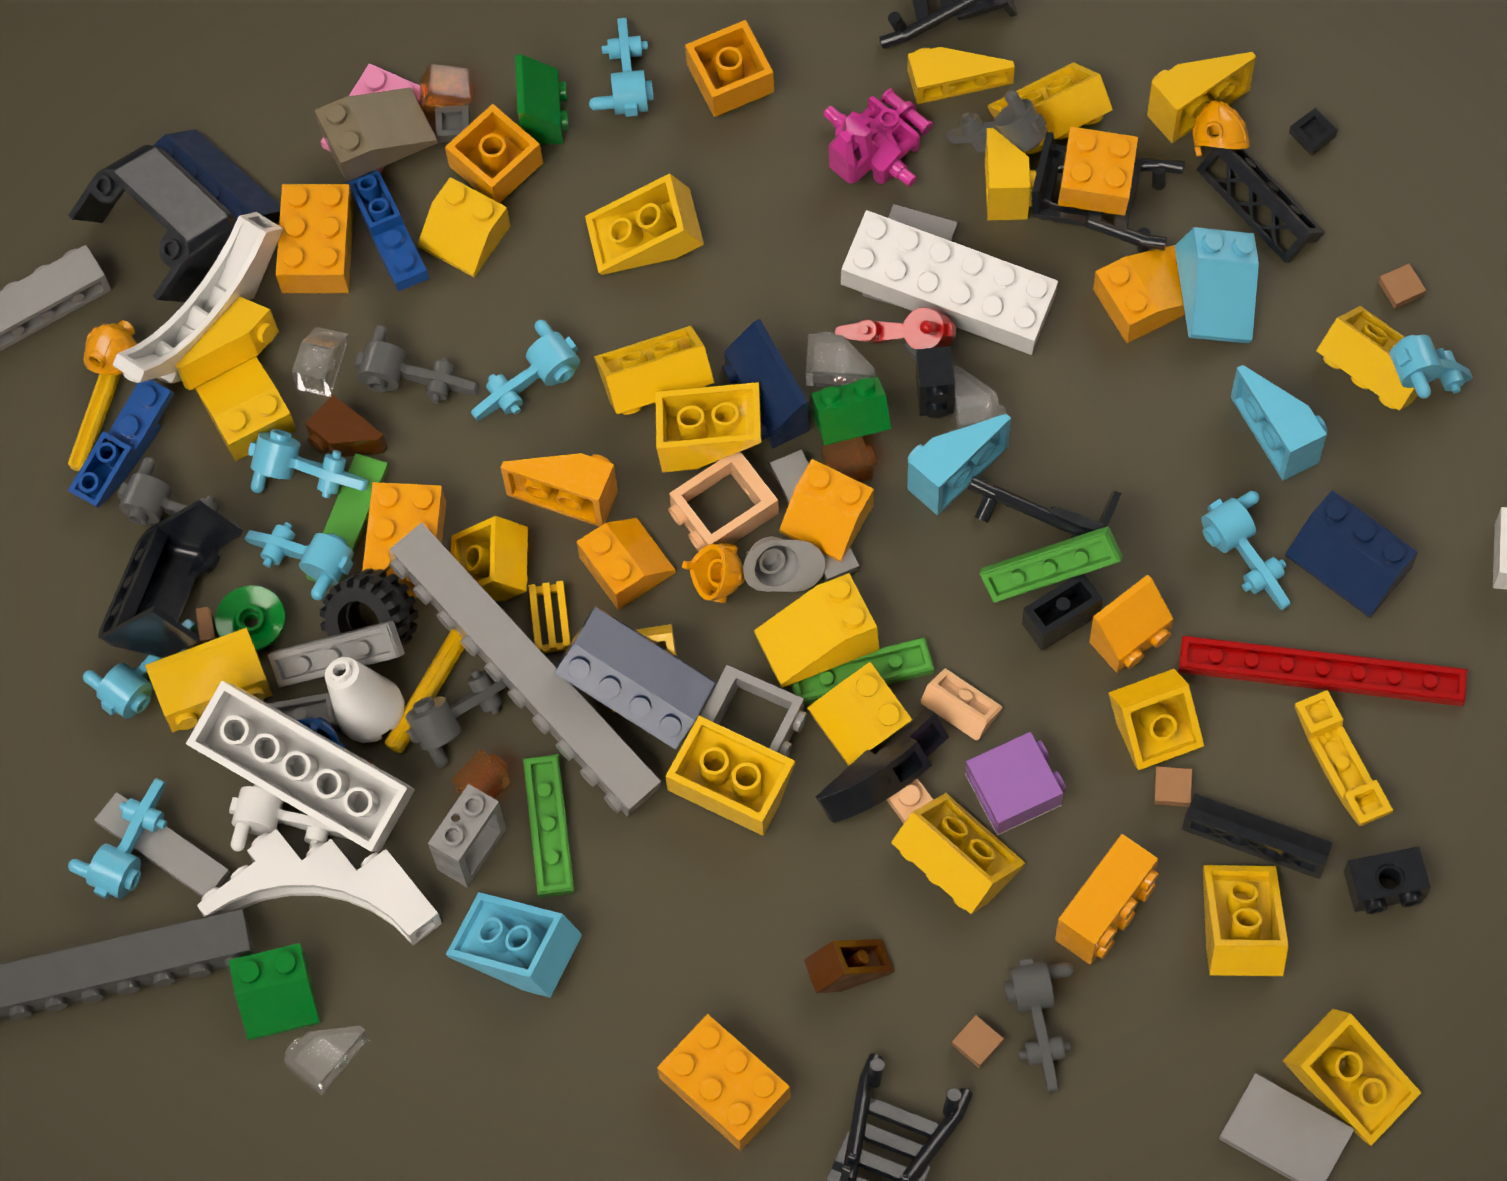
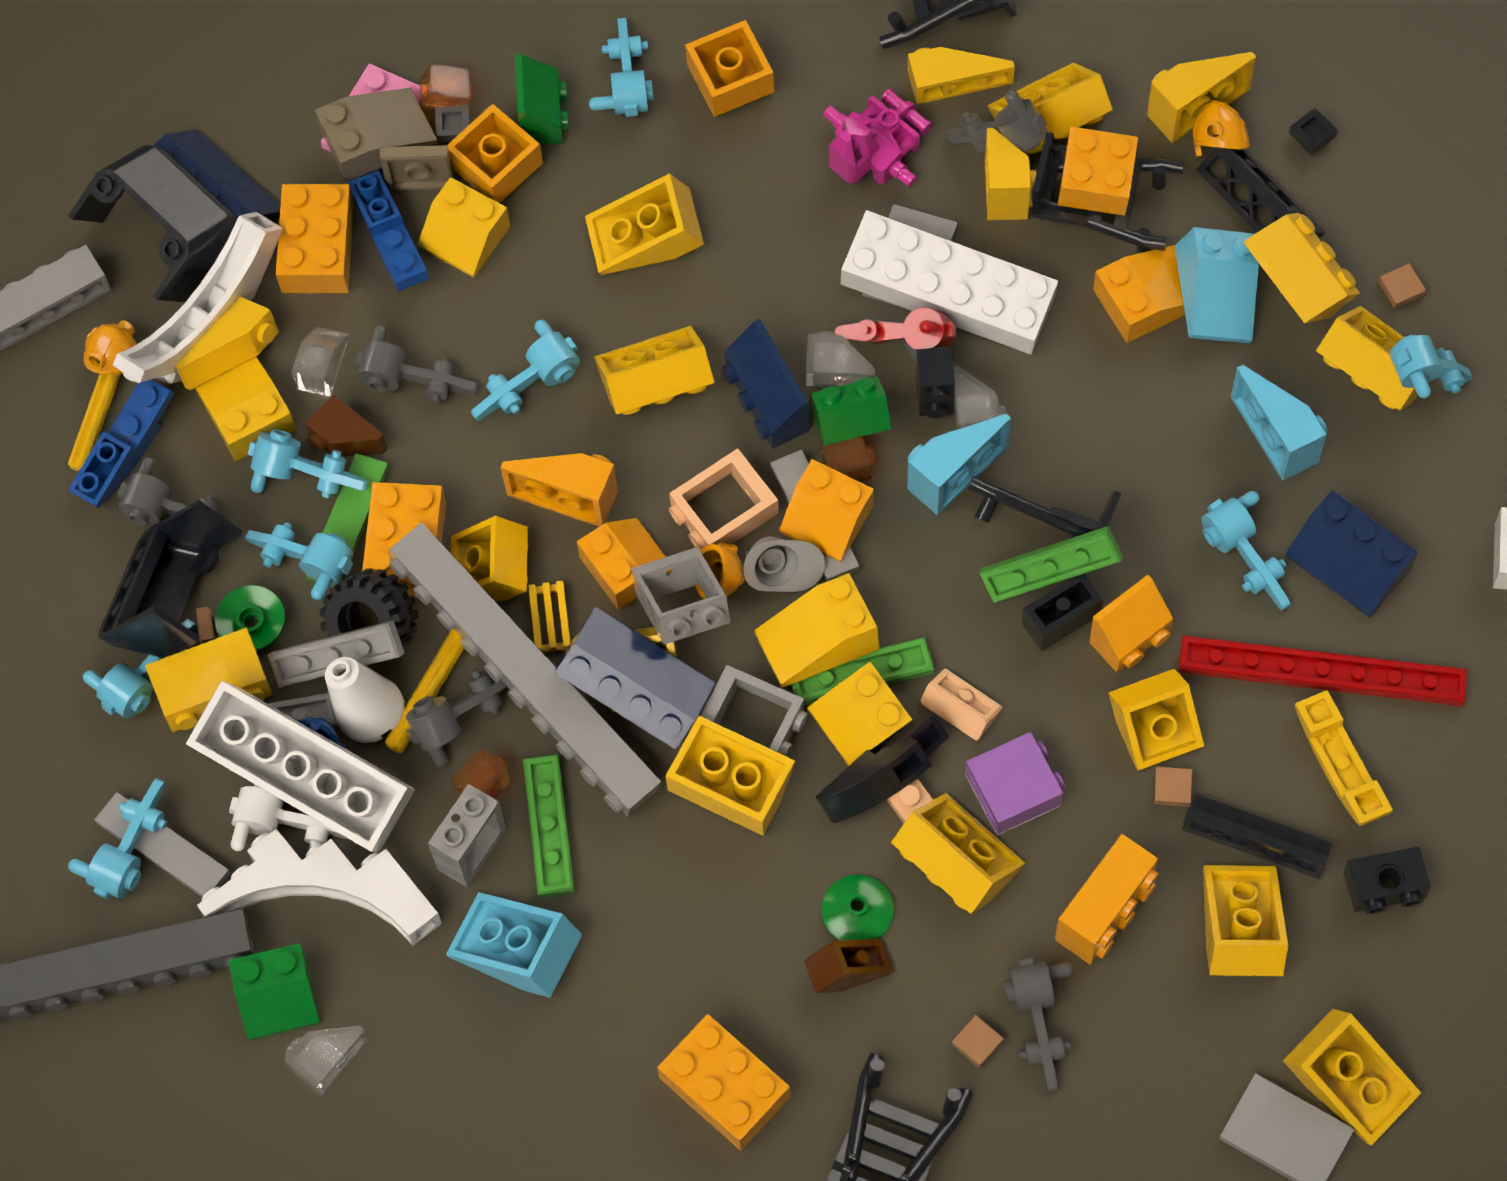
(416, 167): none -> dark tan tile
(688, 570): none -> light grey window
(706, 424): yellow slope -> none
(849, 924): none -> green dish
(1303, 267): none -> yellow slope

